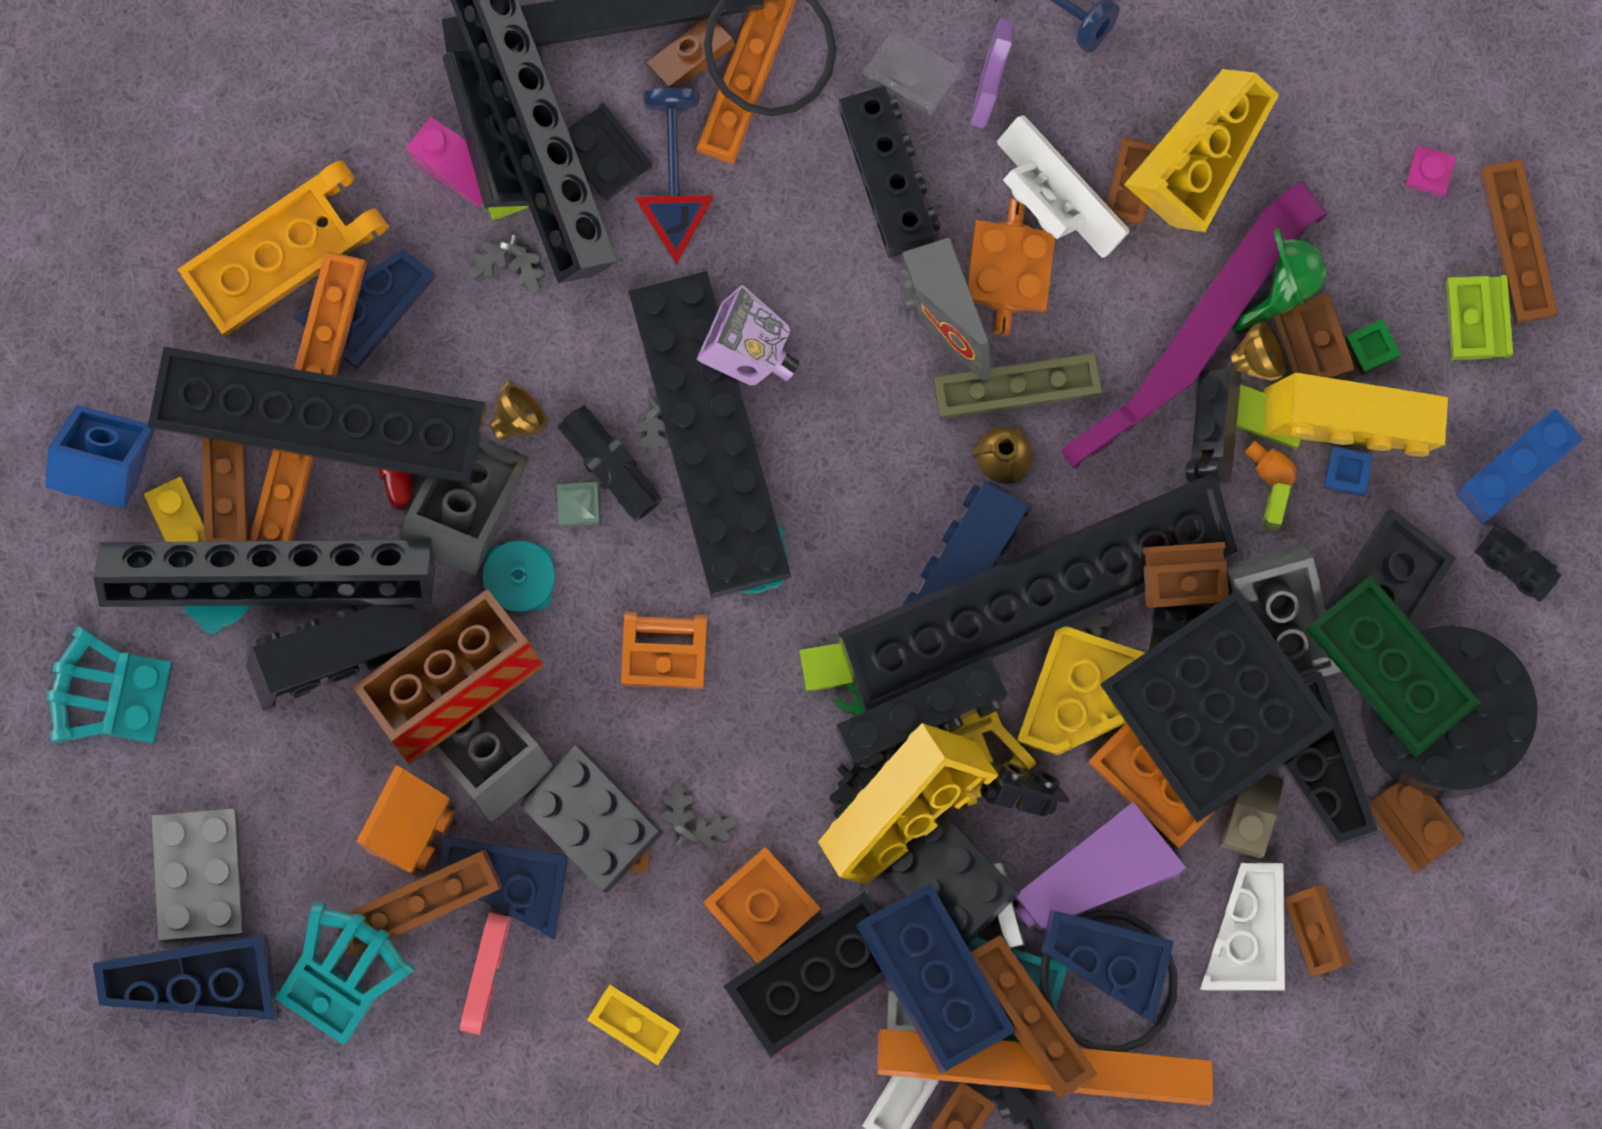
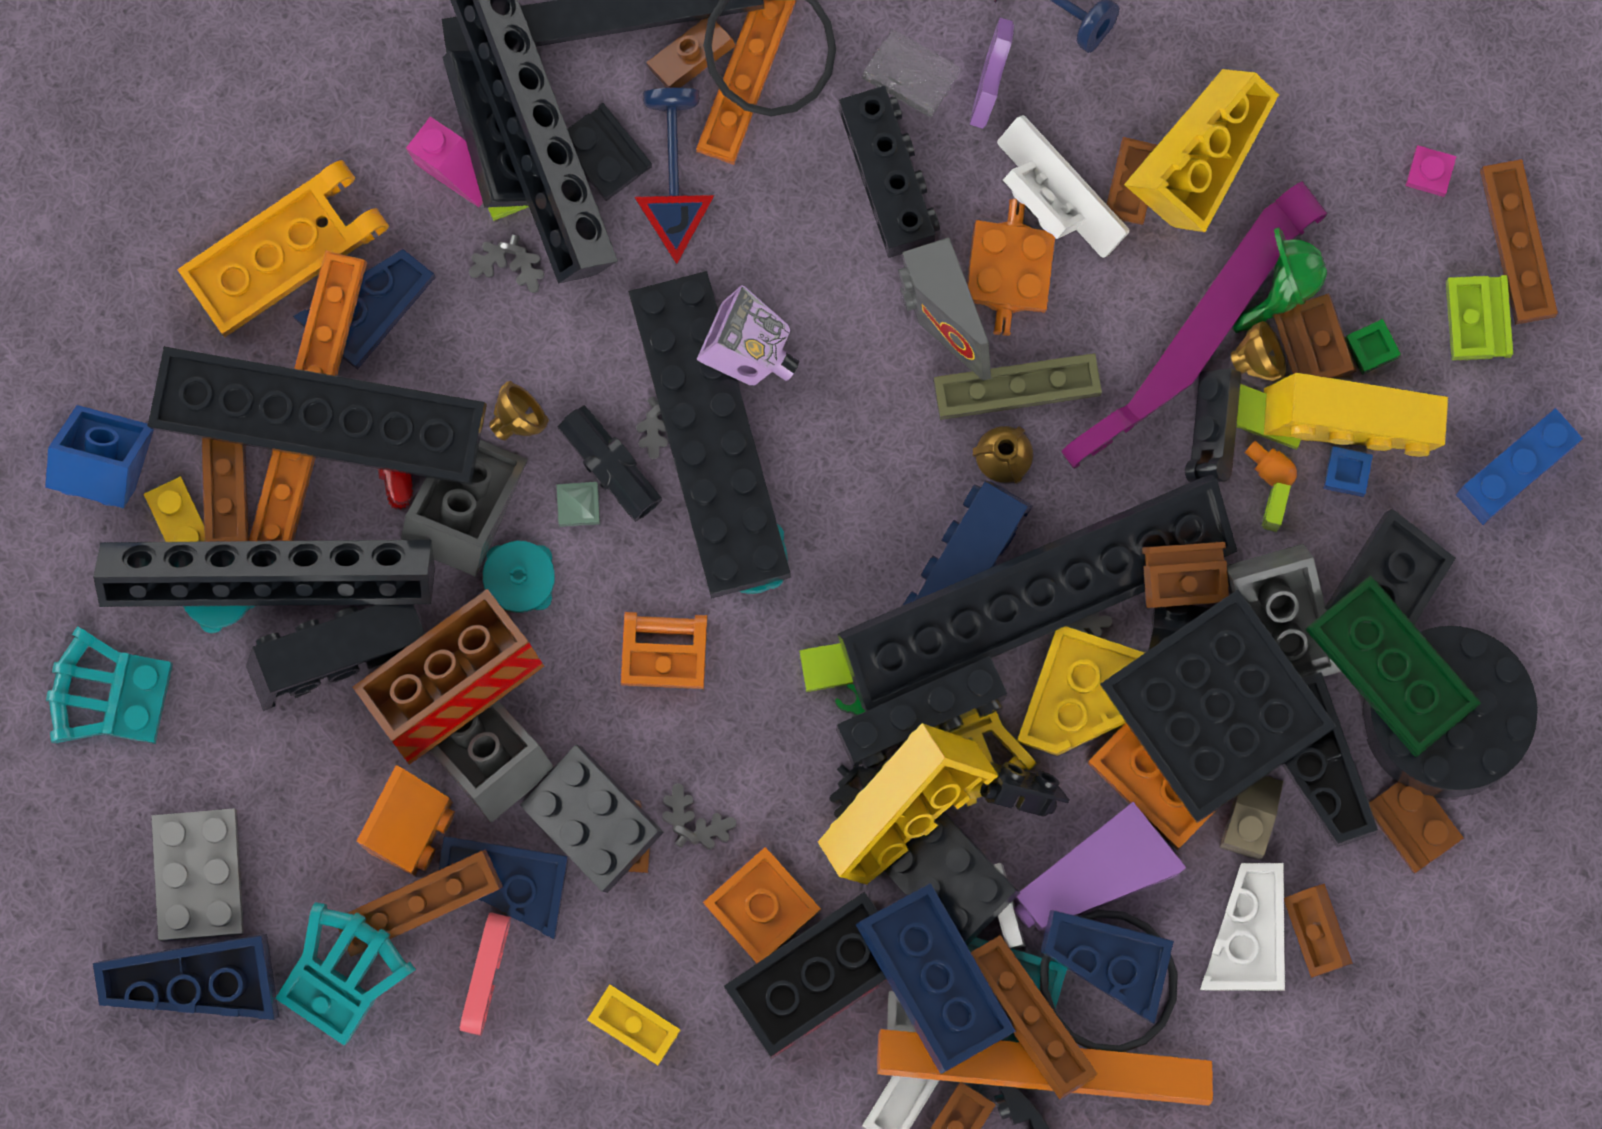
(1532, 575): black hinge -> none

